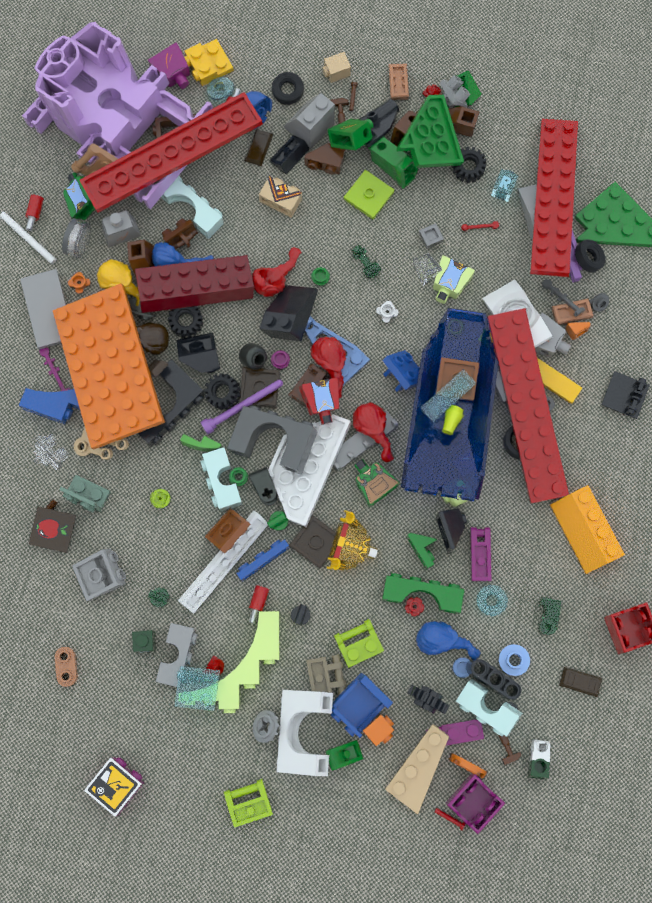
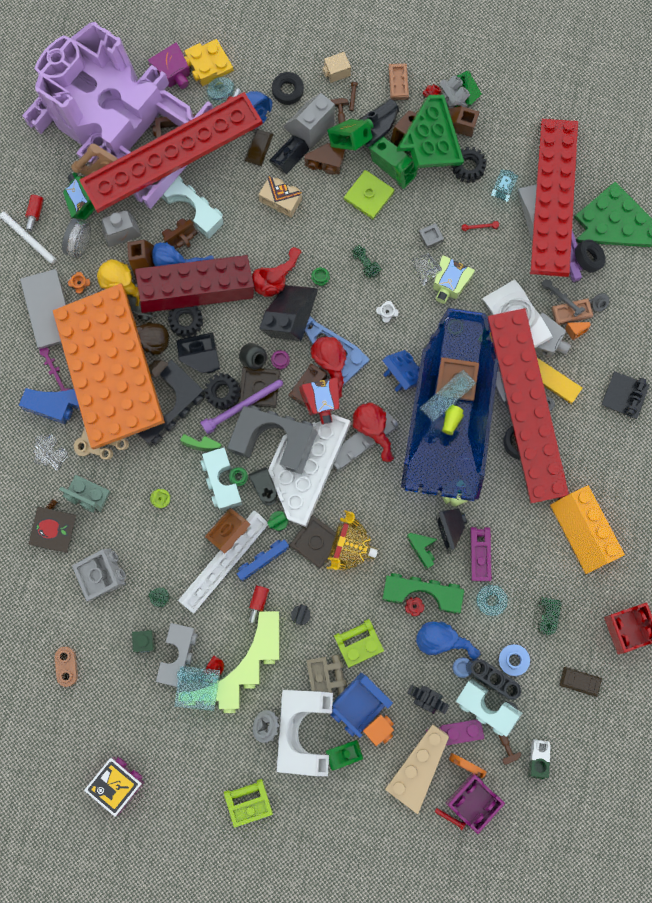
(374, 482): torso -> none

